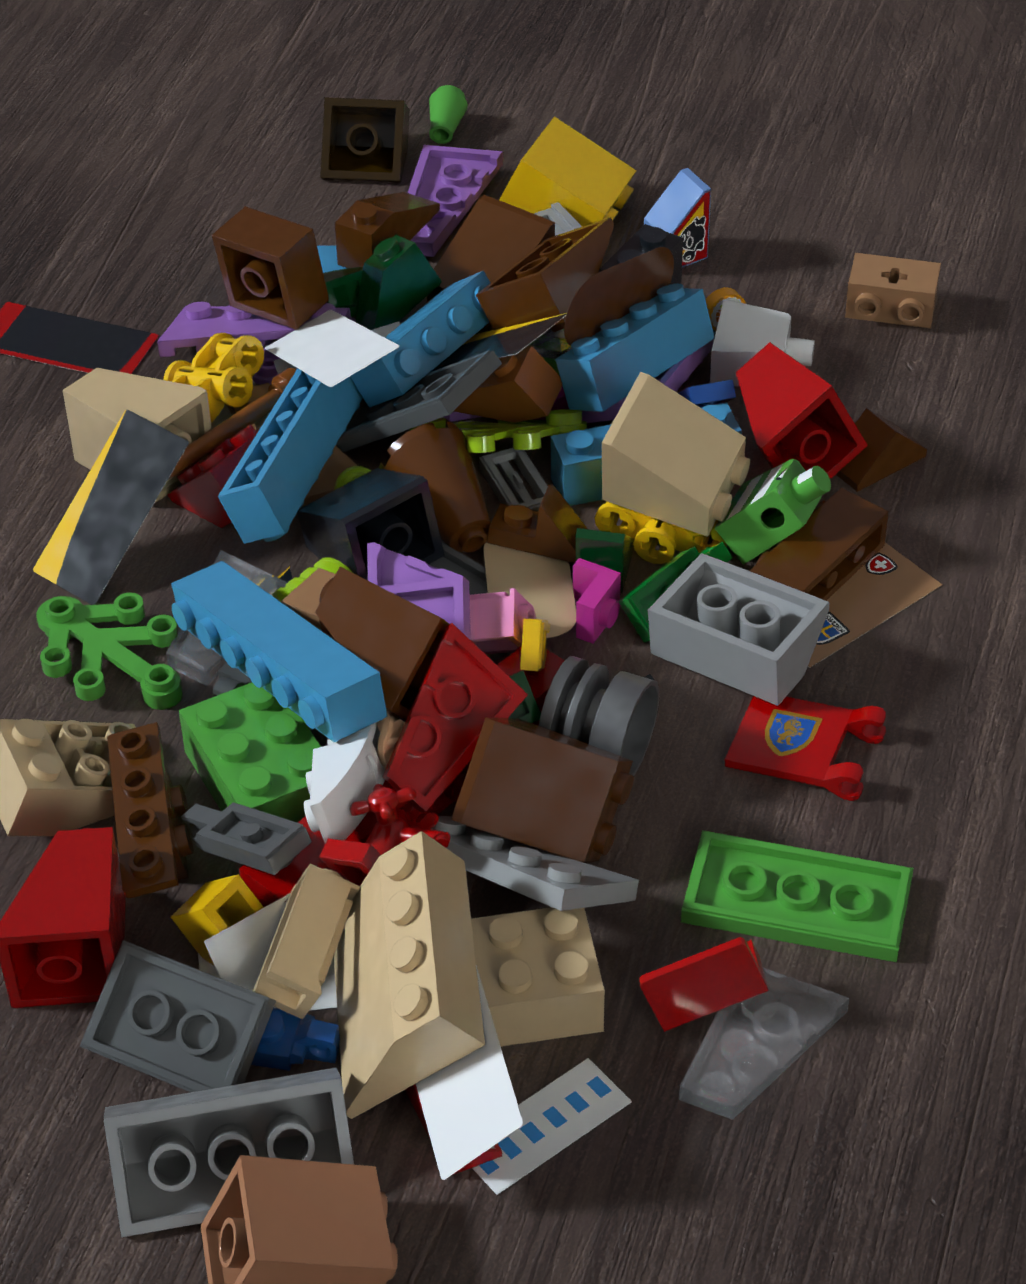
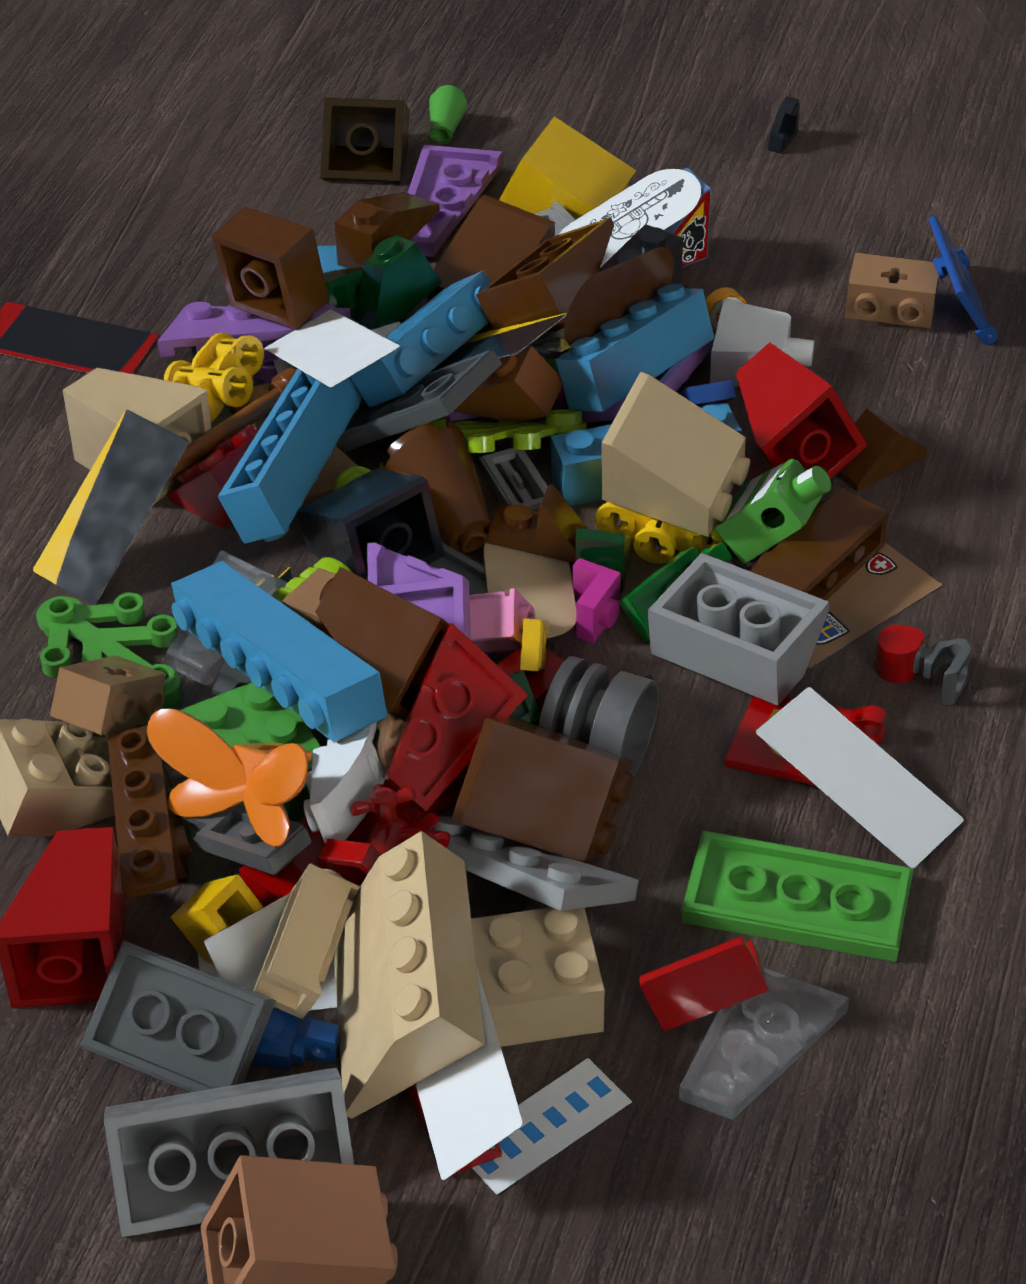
(107, 694): none -> medium nougat brick
(225, 776): none -> orange piece
(654, 200): none -> white sticker
(785, 125): none -> black tile
(860, 777): none -> white sticker
(903, 655): none -> leg
(956, 264): none -> blue door

